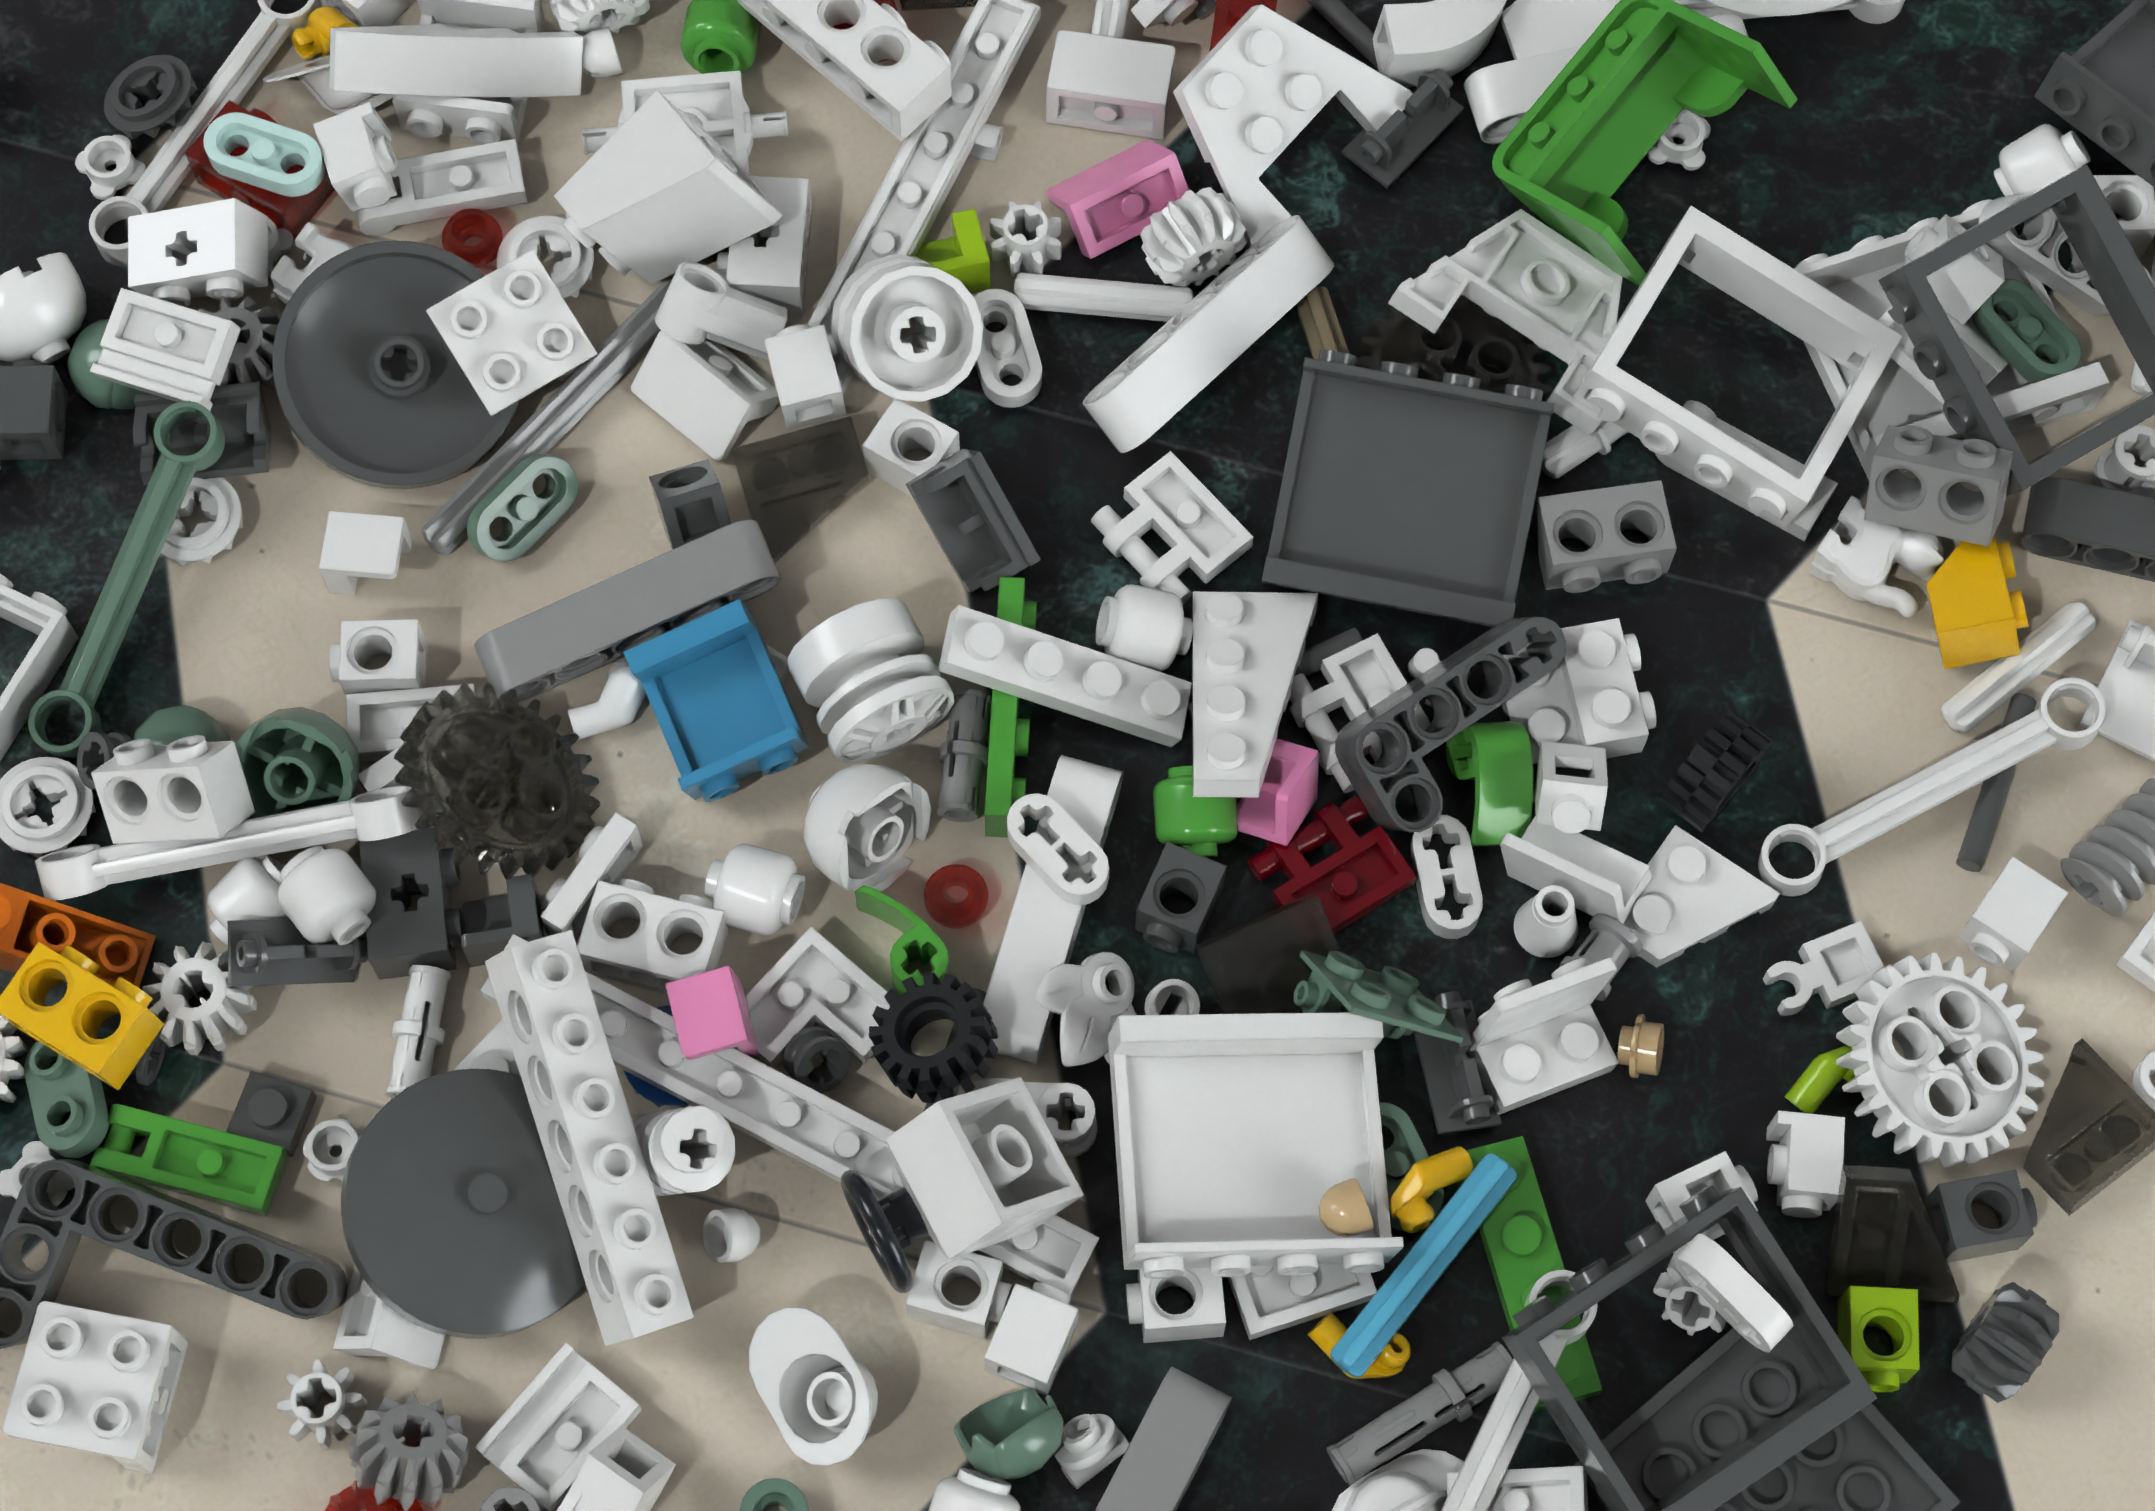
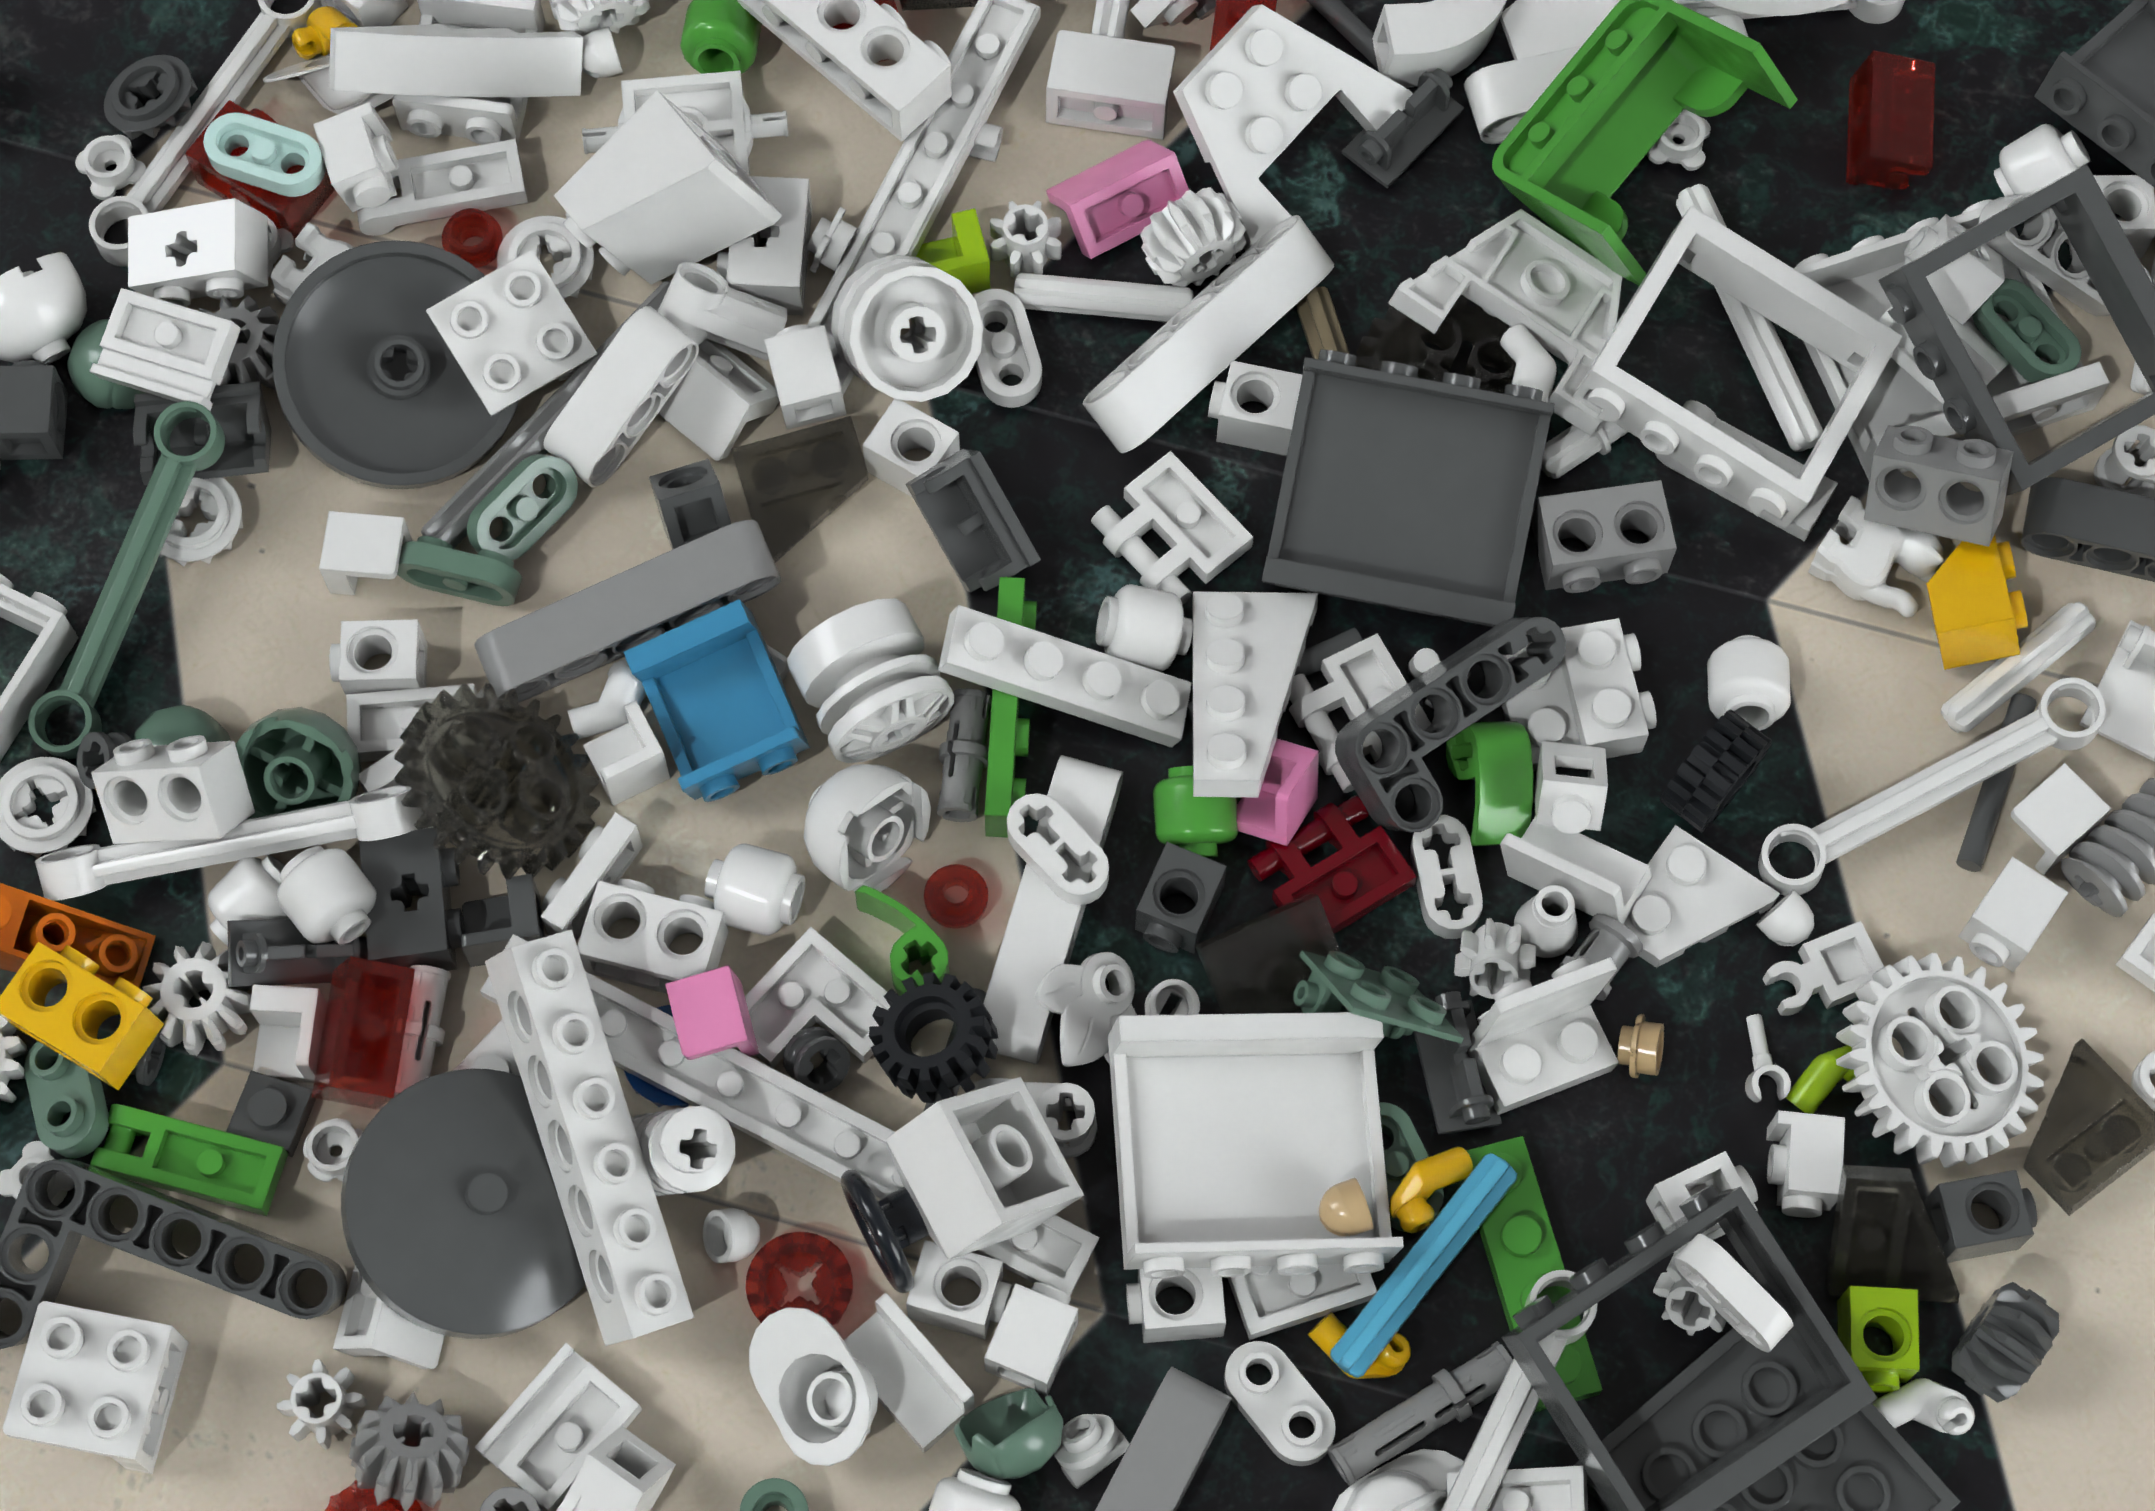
(289, 1031): none -> white panel
(363, 1033): none -> clear red brick
(441, 568): none -> sand green plate
(621, 396): none -> white beam
(628, 758): none -> white panel
(799, 1254): none -> clear red gear
(830, 241): none -> white plate
(910, 1375): none -> white panel
(1261, 431): none -> white brick
(1279, 1401): none -> white plate
(1494, 958): none -> white gear
(1533, 363): none -> white arm
(1749, 679): none -> white head
(1763, 348): none -> white axle
(1763, 1062): none -> white hand
(1788, 921): none -> white hinge
(1890, 120): none -> clear red hinge
(1929, 1405): none -> white arm
(2059, 815): none -> white panel

